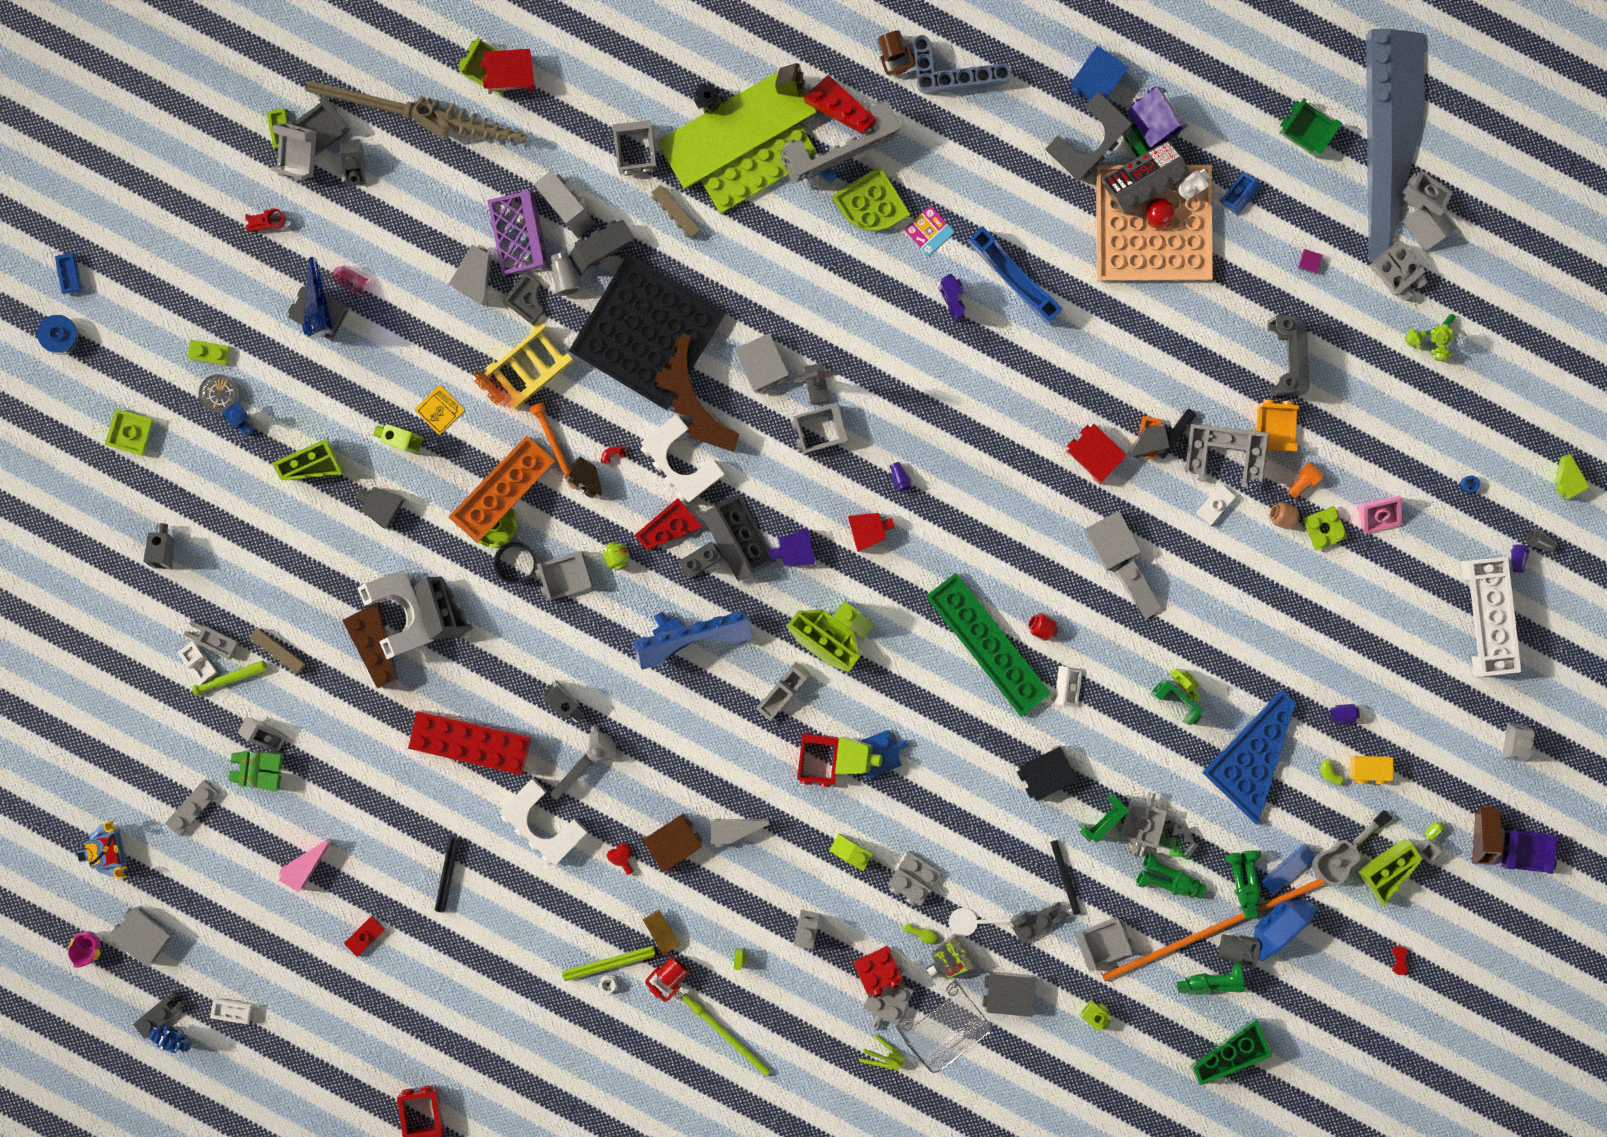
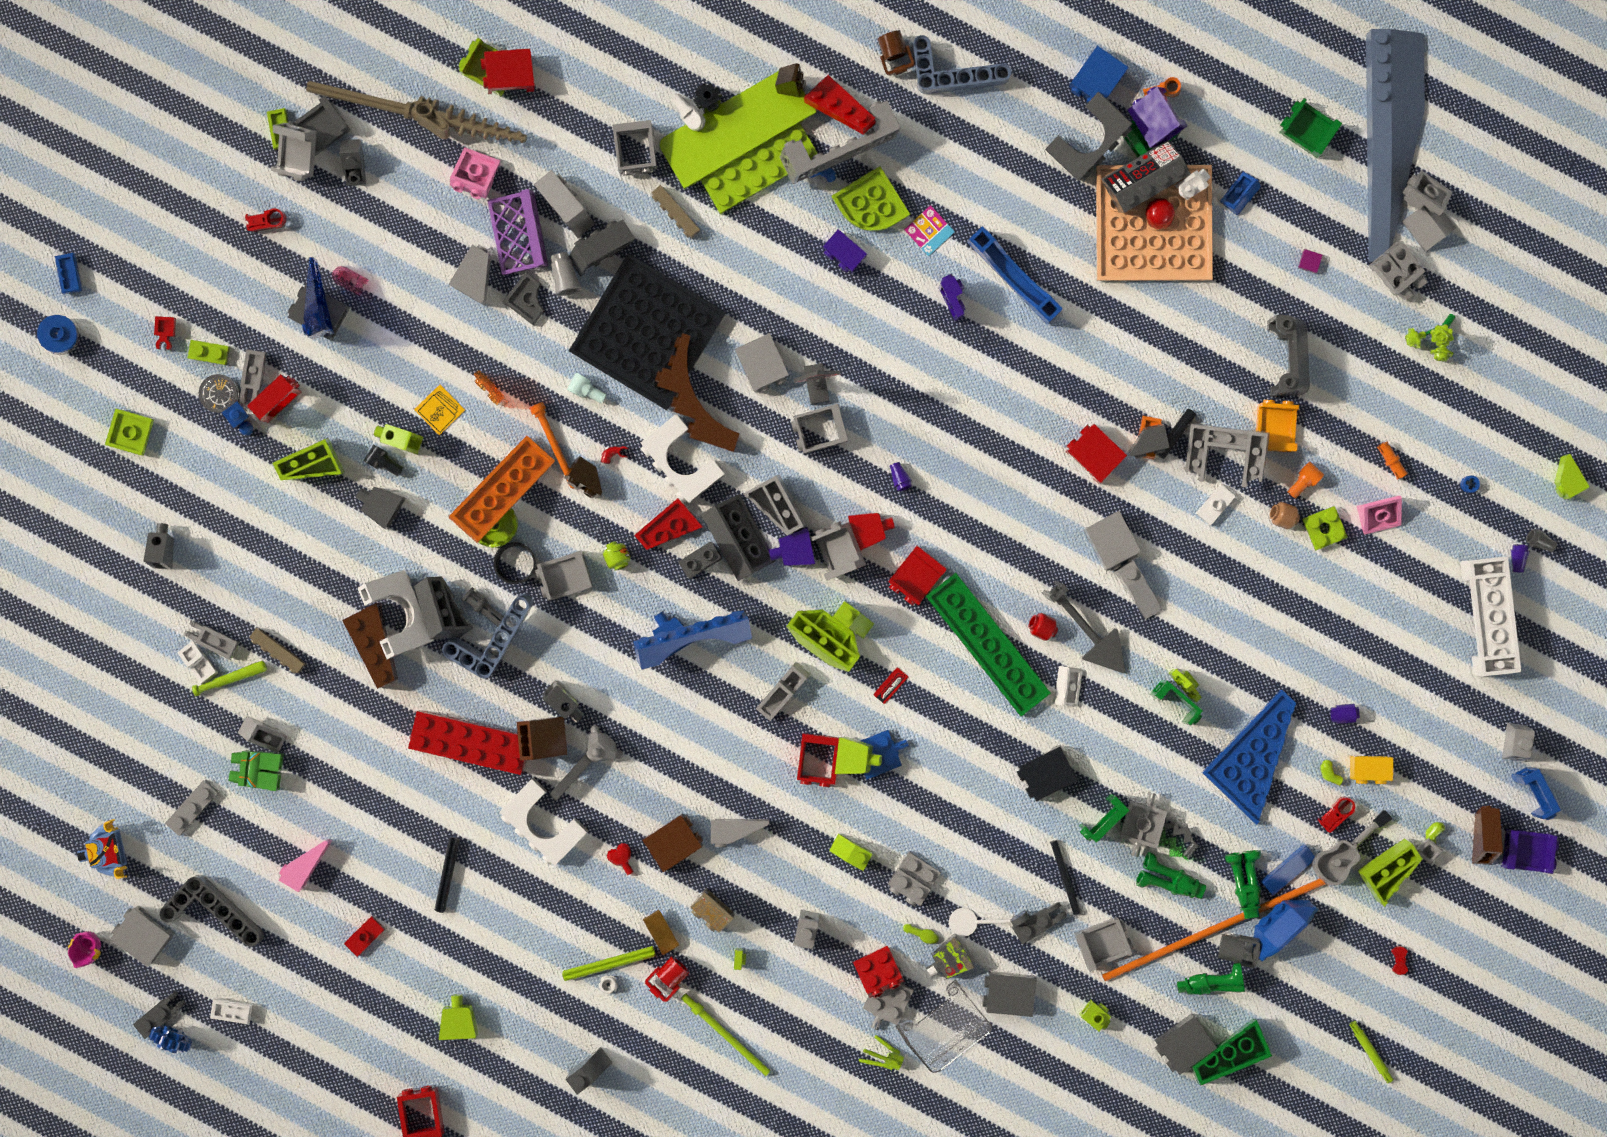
(164, 328): none -> red plate
(213, 907): none -> dark grey beam
(252, 374): none -> light grey hinge
(275, 398): none -> red window
(379, 459): none -> black pin
(458, 1020): none -> lime torso
(474, 173): none -> bright pink plate
(482, 602): none -> dark grey pin
(496, 642): none -> sand blue beam
(541, 738): none -> reddish brown brick
(547, 373): light yellow fence -> none
(582, 387): none -> light aqua pin
(588, 1070): none -> dark grey slope
(689, 113): none -> white arm
(712, 911): none -> dark tan slope
(777, 503): none -> light grey wedge
(839, 549): none -> light grey panel
(844, 252): none -> dark purple brick
(890, 685): none -> sticker
(916, 576): none -> red panel
(1106, 651): none -> dark grey piece
(1164, 85): none -> orange pin
(1184, 1044): none -> dark grey brick
(1334, 817): none -> red piece
(1371, 1052): none -> lime piece
(1392, 460): none -> orange pin
(1541, 791): none -> blue panel

